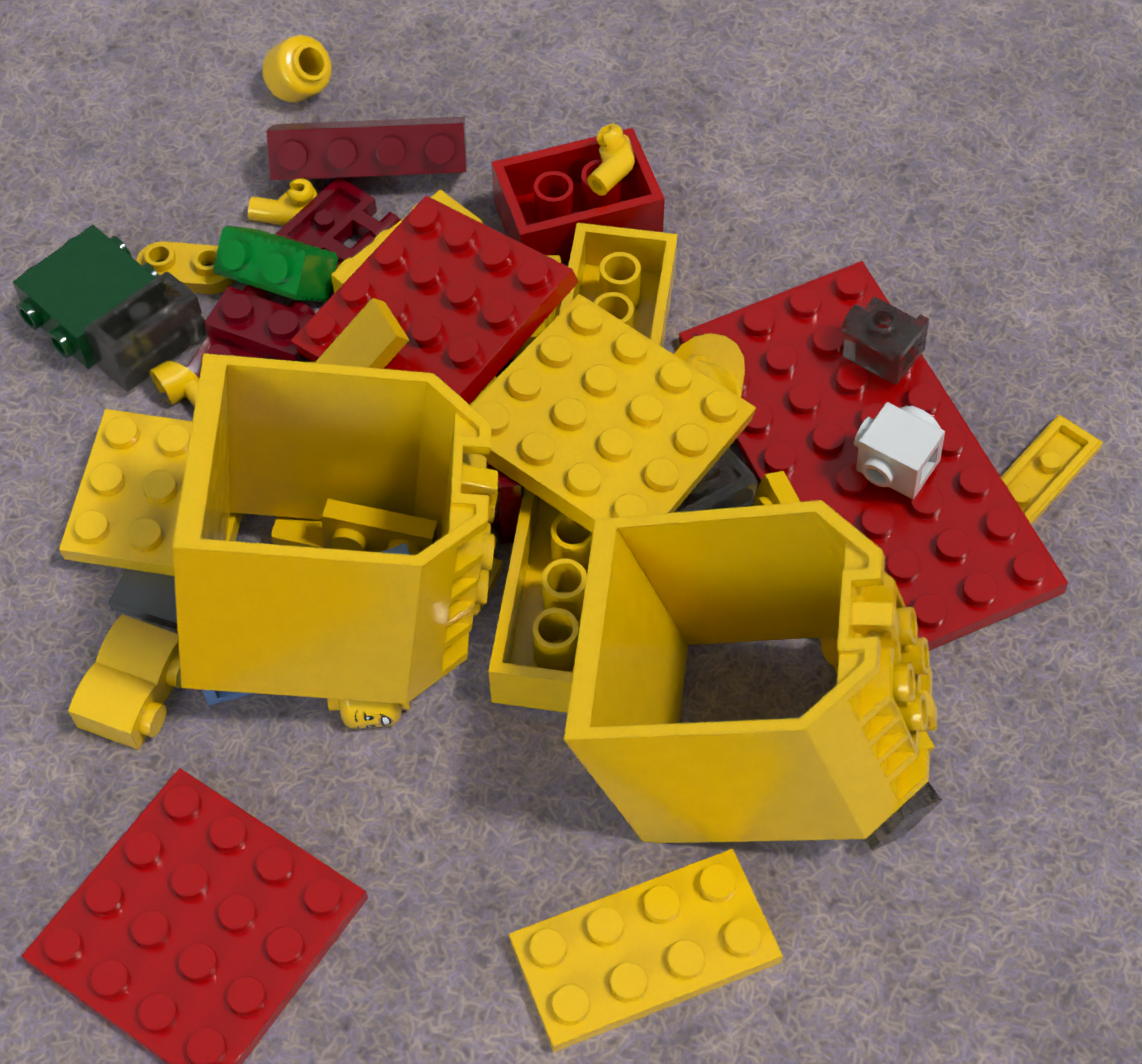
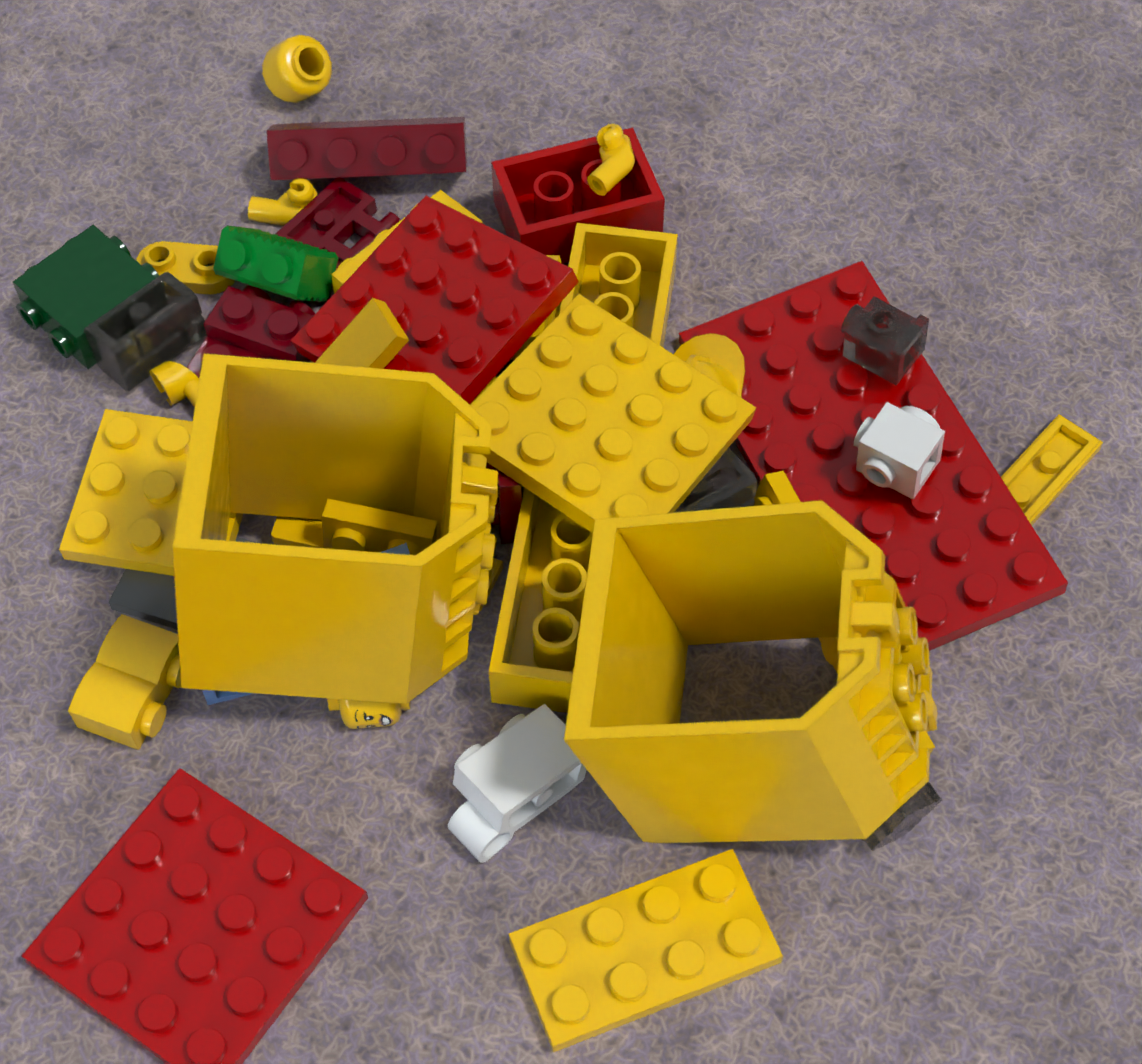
(512, 780): none -> white hinge

